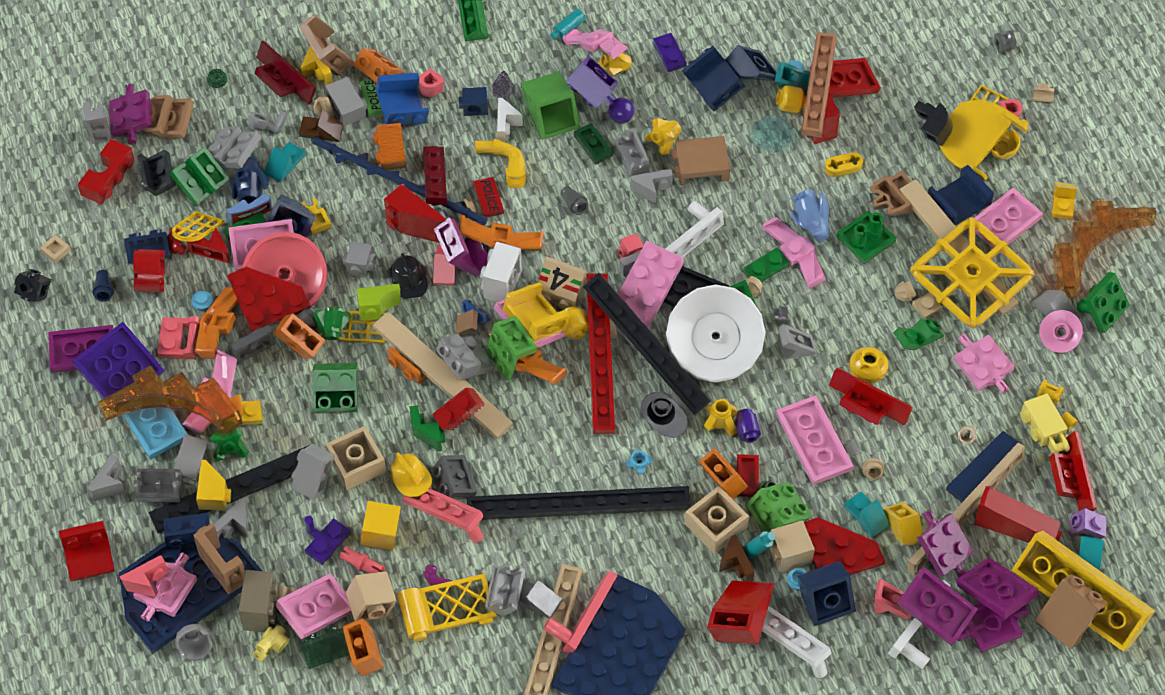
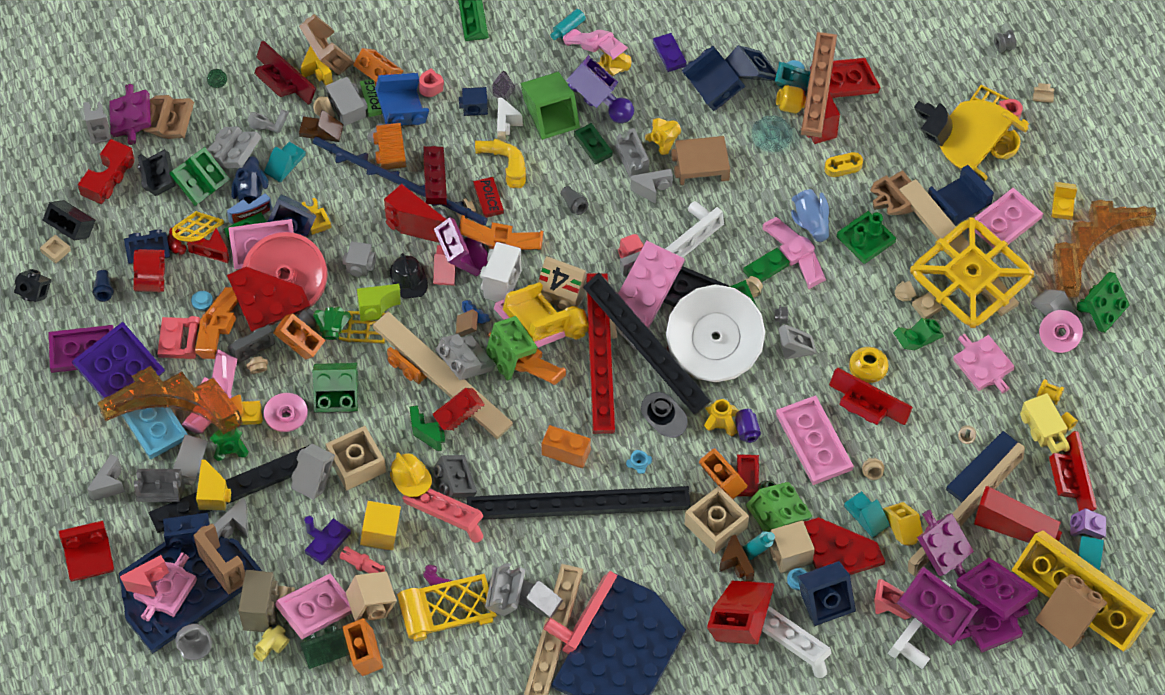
(68, 220): none -> black brick
(257, 365): none -> tan plate
(285, 404): none -> bright pink dish
(566, 446): none -> orange brick

